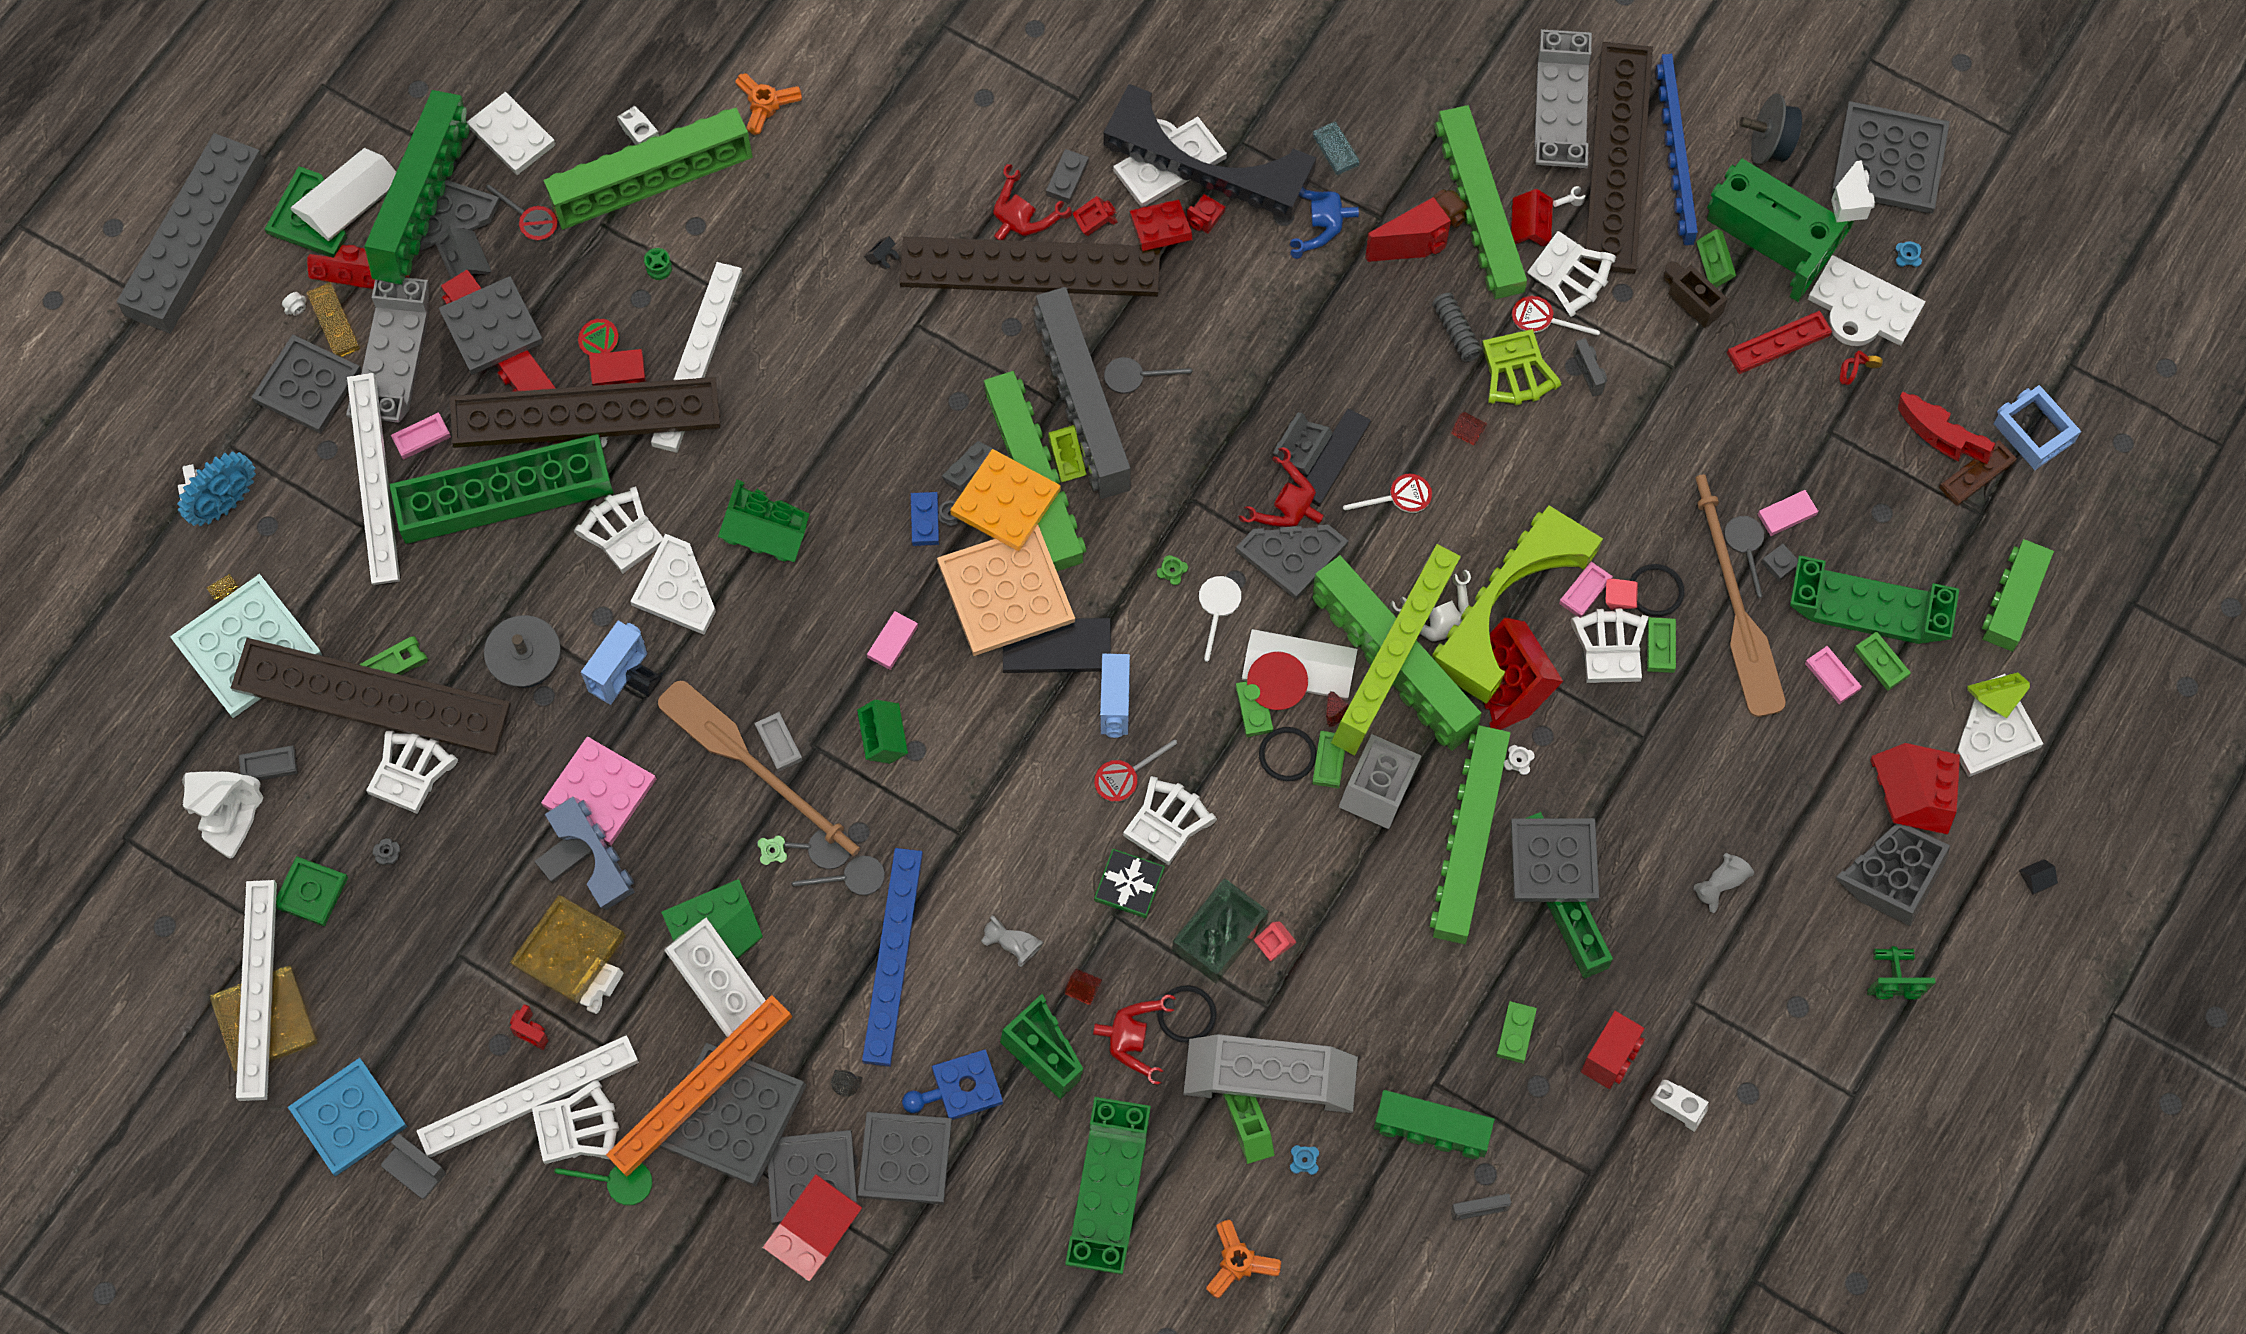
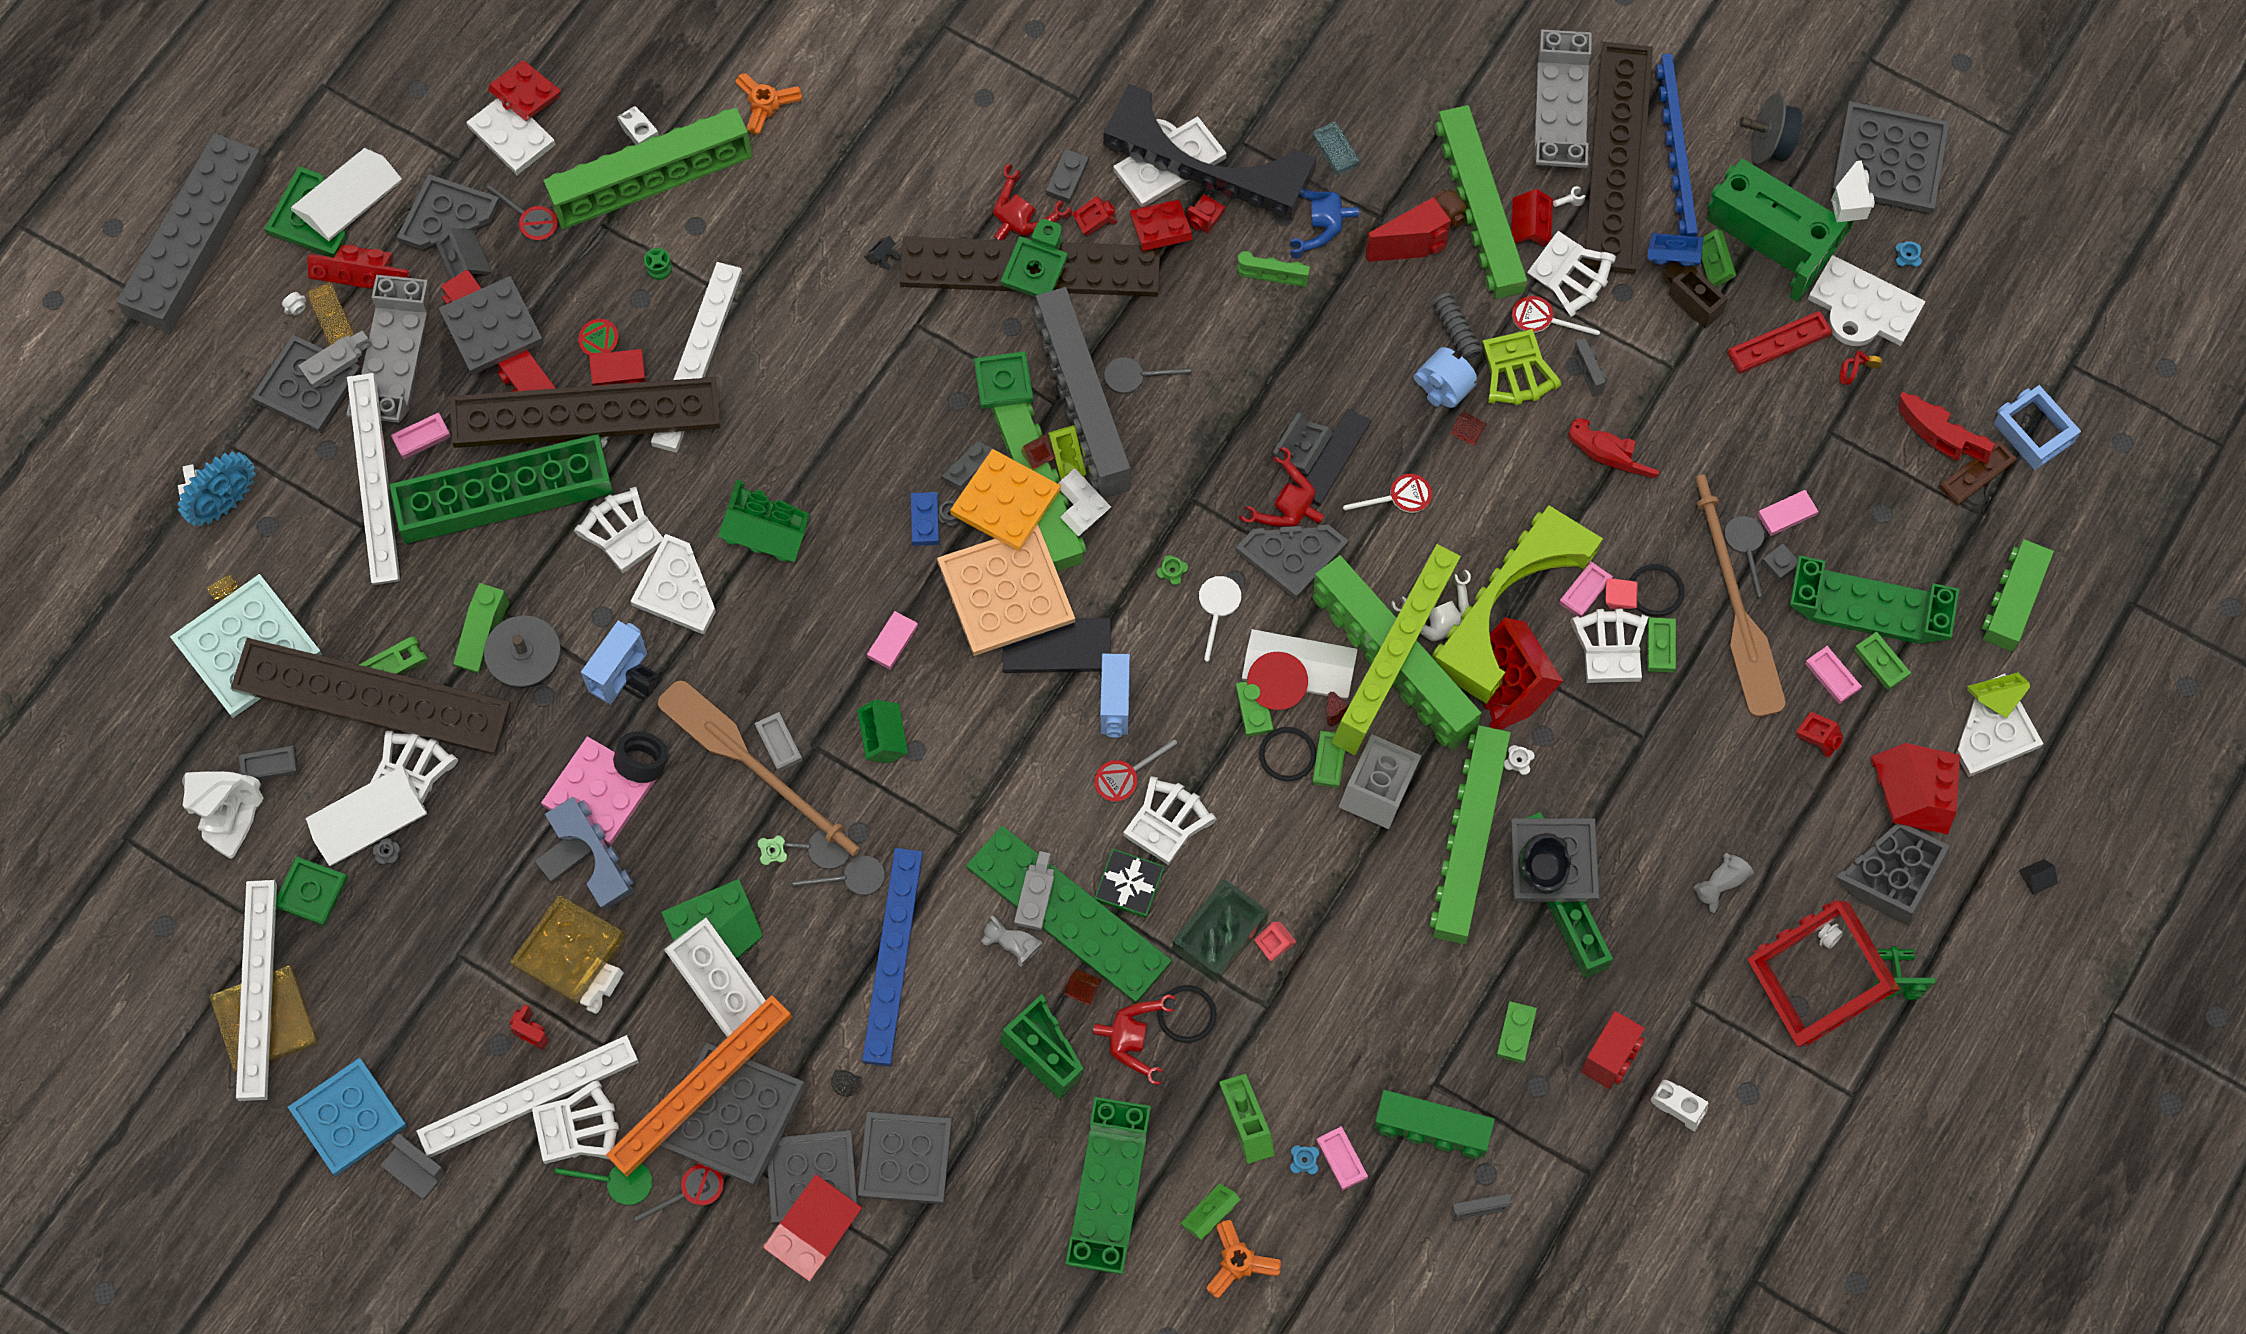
(334, 359): none -> light grey hinge
(366, 816): none -> white slope
(417, 187): green brick -> none
(483, 615): none -> bright green slope
(524, 90): none -> red plate
(638, 771): none -> black tyre
(698, 1185): none -> piece
(955, 1100): blue plate -> none
(1003, 380): none -> green tile
(1035, 894): none -> light grey hinge
(1038, 452): none -> clear red slope
(1040, 250): none -> green plate
(1074, 918): none -> green plate
(1087, 502): none -> white plate
(1210, 1211): none -> bright green plate
(1271, 1071): light grey slope -> none
(1272, 270): none -> bright green plate
(1341, 1158): none -> bright pink tile
(1446, 378): none -> light blue brick
(1545, 863): none -> black piece
(1607, 448): none -> red animal
(1676, 248): none -> blue plate
(1788, 938): none -> red window
(1821, 733): none -> red bracket
(1830, 935): none -> white plate

